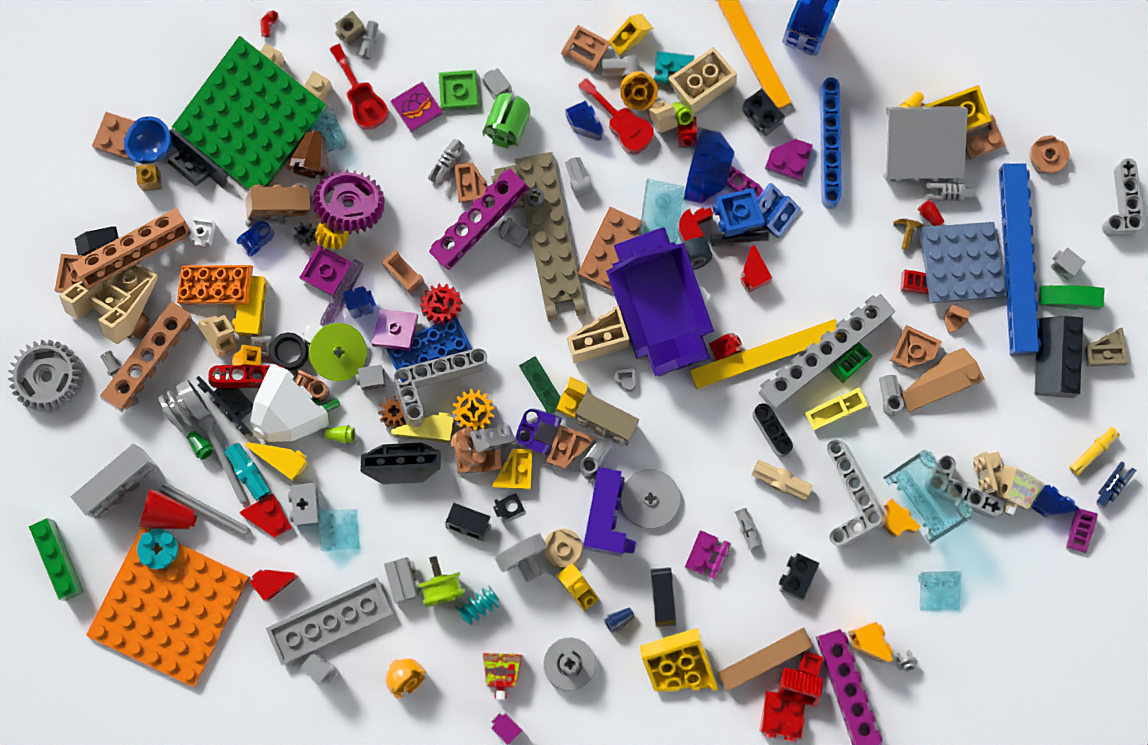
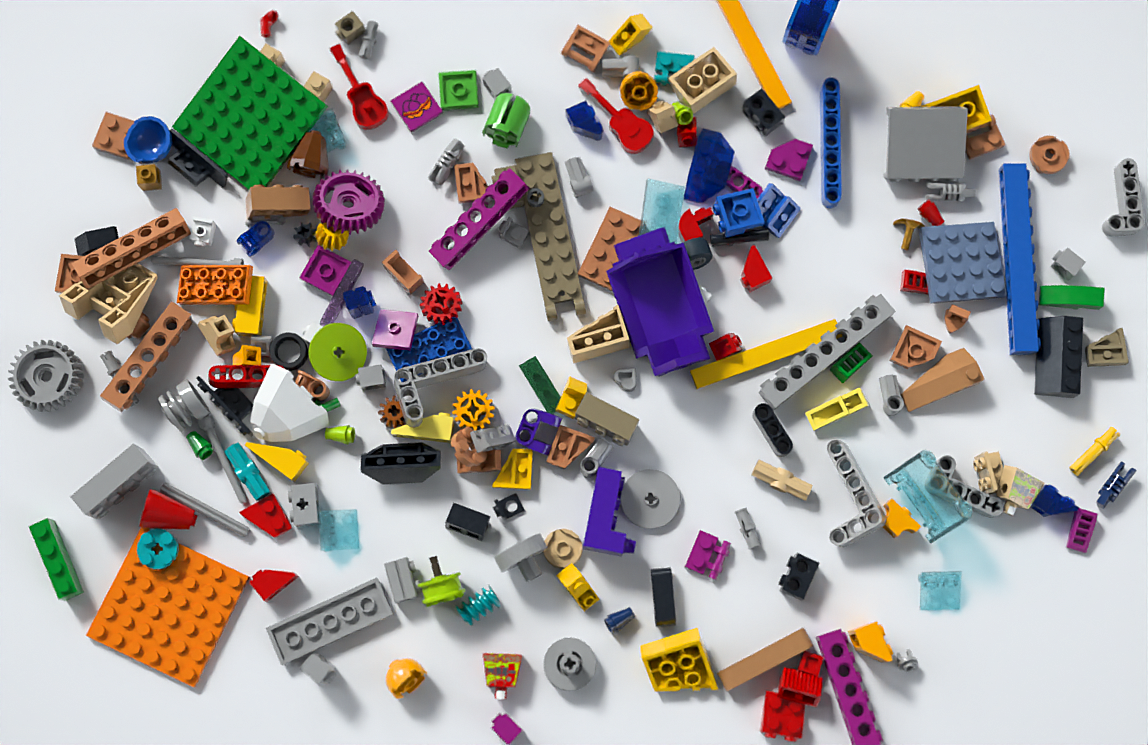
(187, 261): none -> light grey piece

